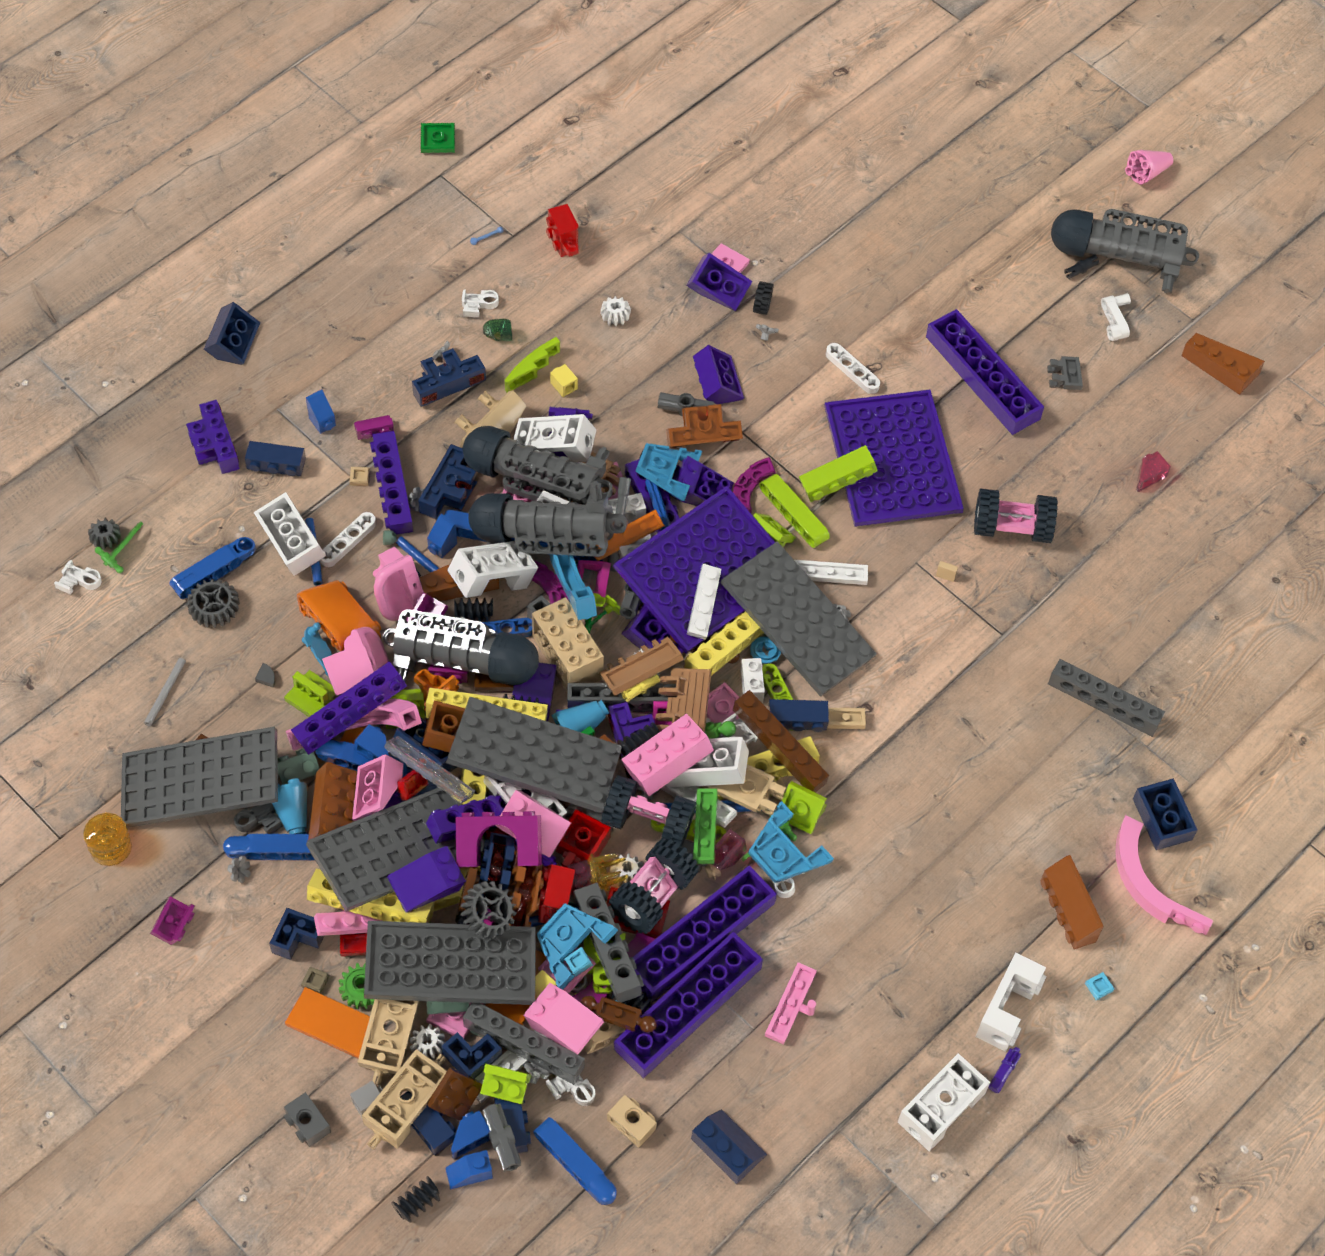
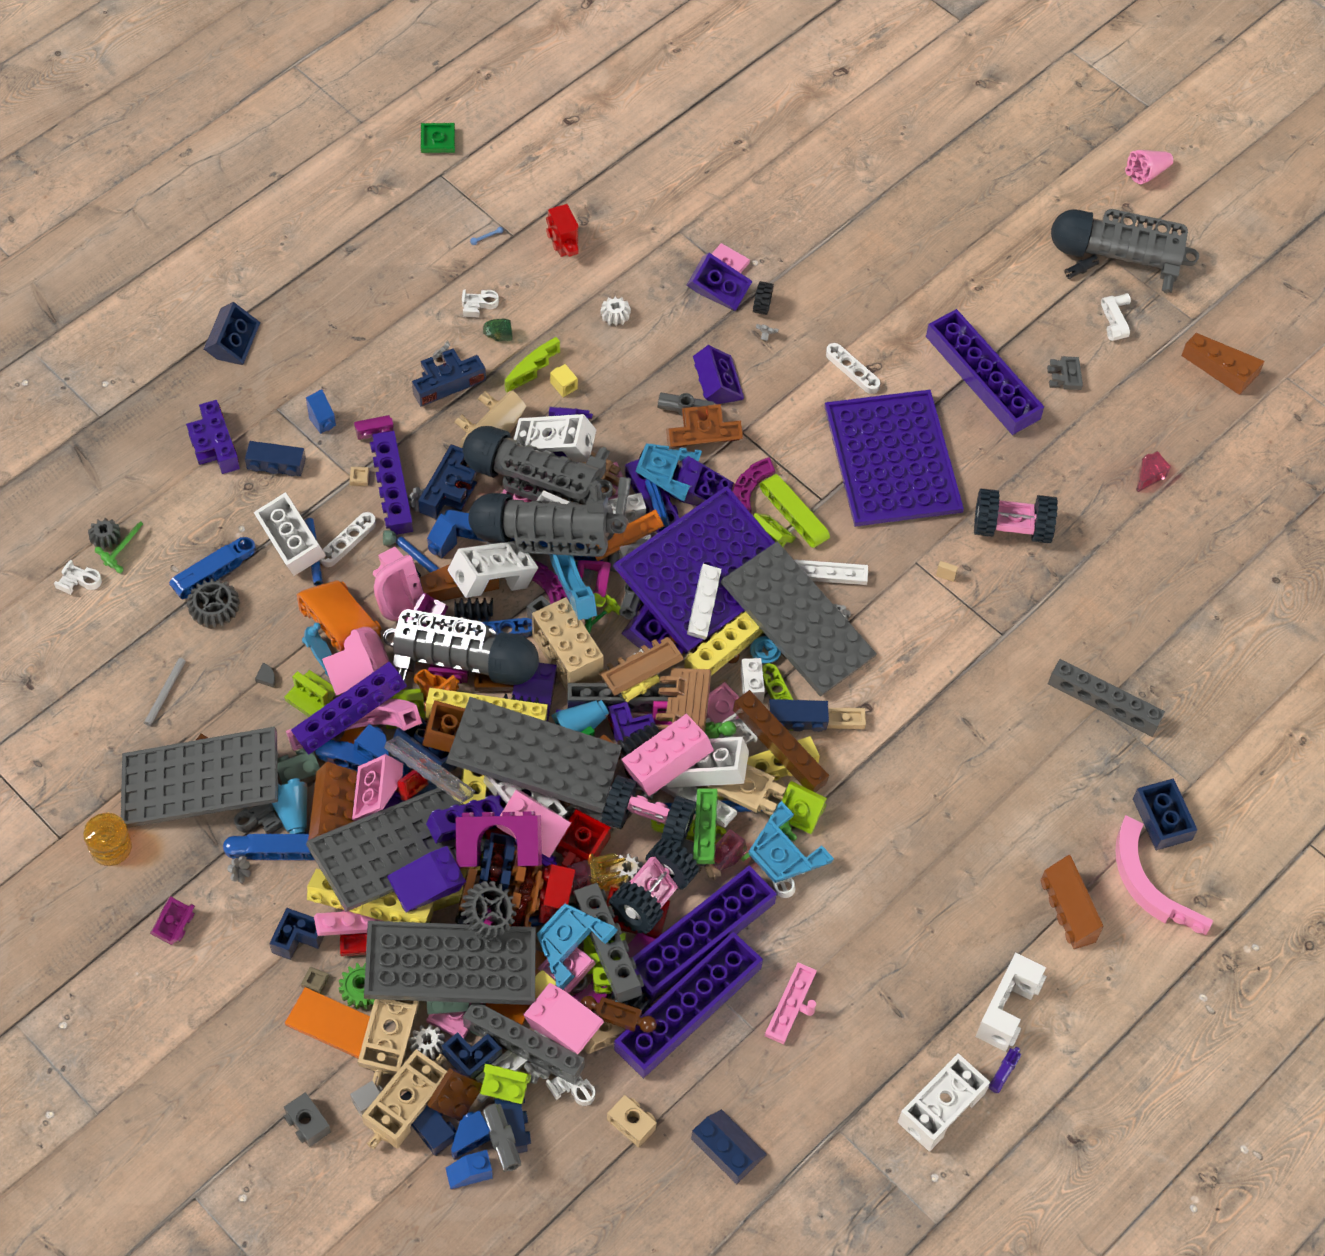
(416, 1200): black piece -> none
(575, 1161): blue piece -> none
(578, 961): medium azure tile -> none
(838, 473): lime brick -> none
(1099, 986): medium azure tile -> none

